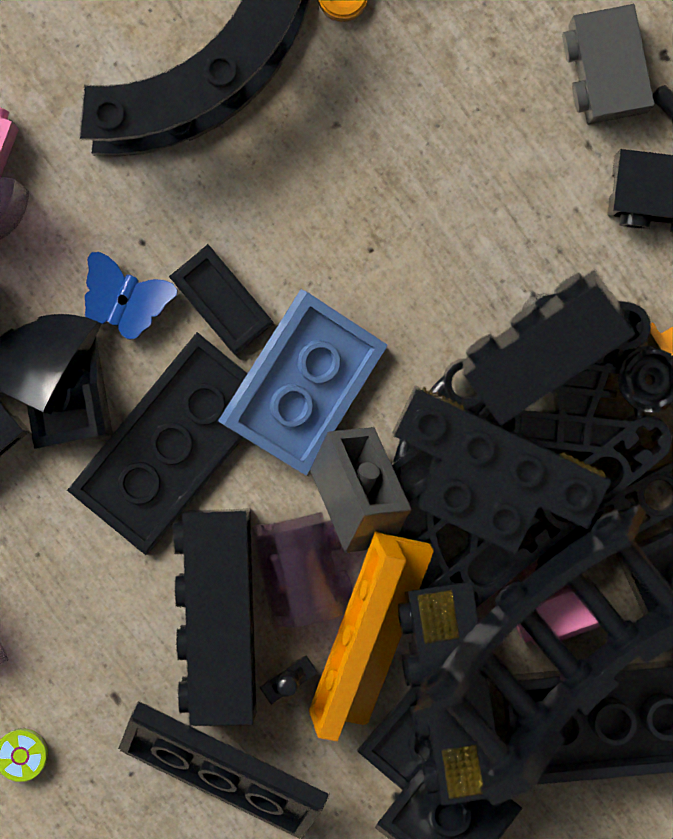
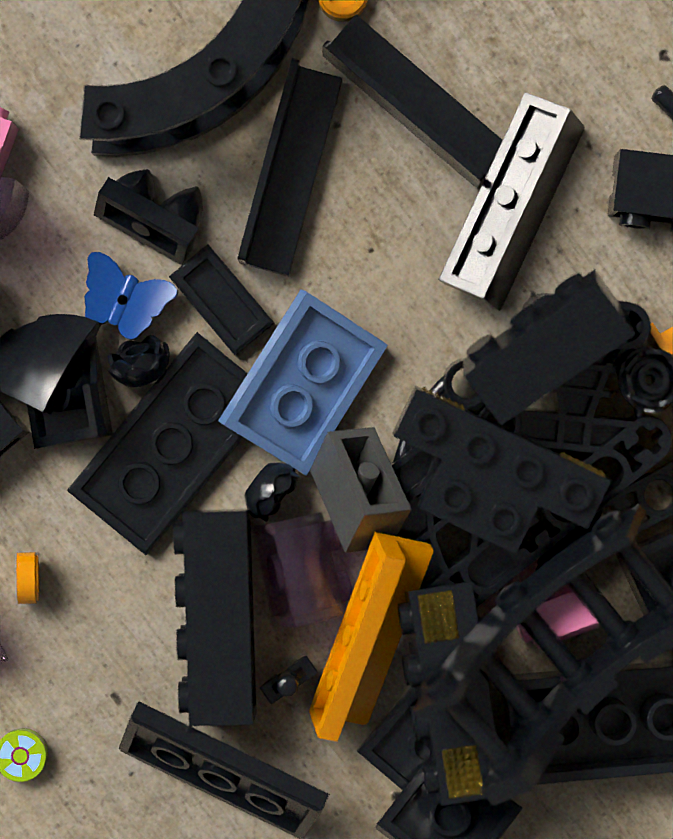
(27, 578): none -> light orange tile
(139, 362): none -> black plate
(165, 228): none -> black tile
(269, 488): none -> black plate
(289, 169): none -> black panel
(414, 99): none -> black panel
(513, 200): none -> panel
(608, 64): dark grey brick -> none

